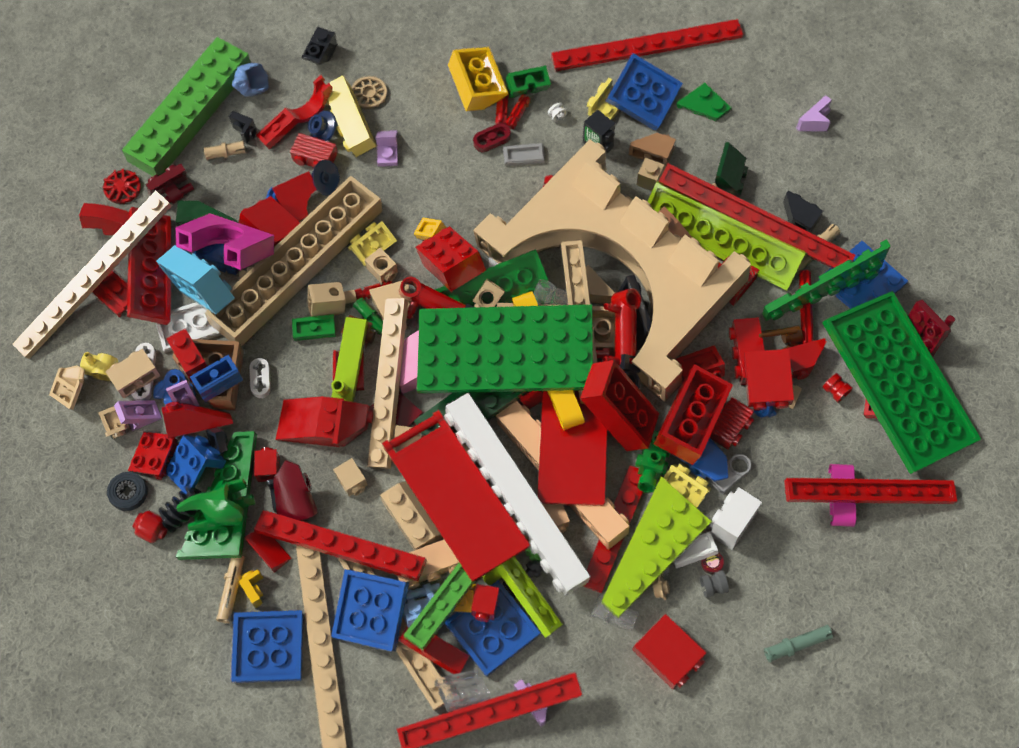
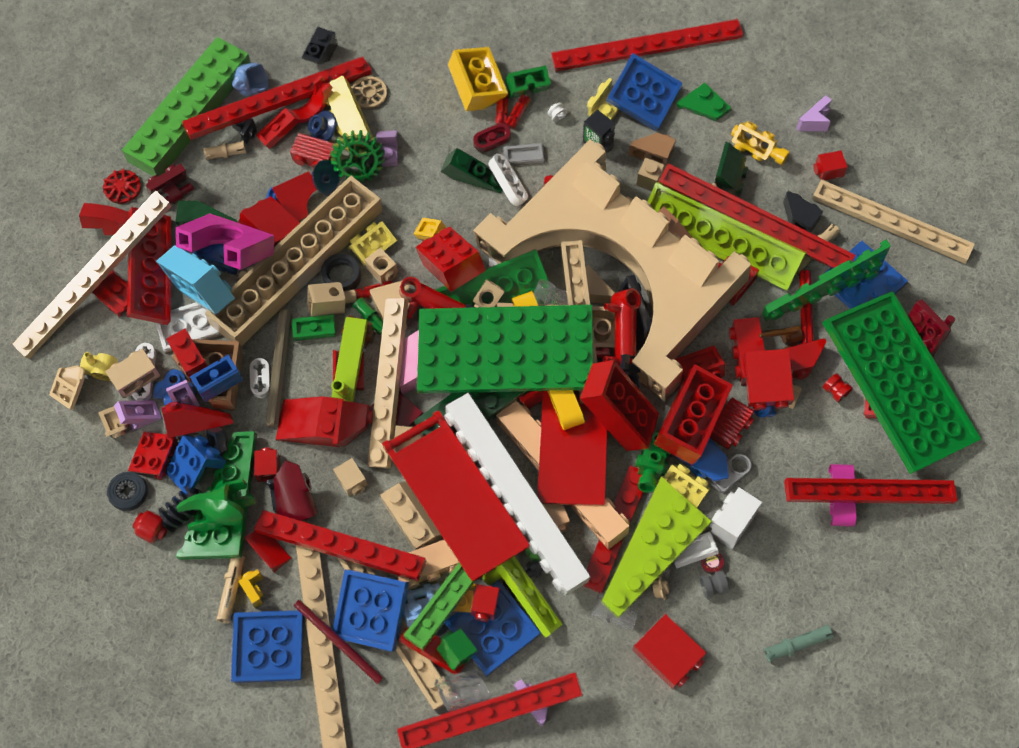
(271, 99): none -> red plate
(278, 368): none -> dark tan axle
(338, 641): none -> dark red piece
(343, 259): none -> black tyre
(371, 147): none -> green gear
(456, 649): none -> green brick
(470, 170): none -> dark green slope
(514, 189): none -> white beam
(755, 143): none -> yellow brick
(830, 165): none -> red brick
(893, 221): none -> tan plate

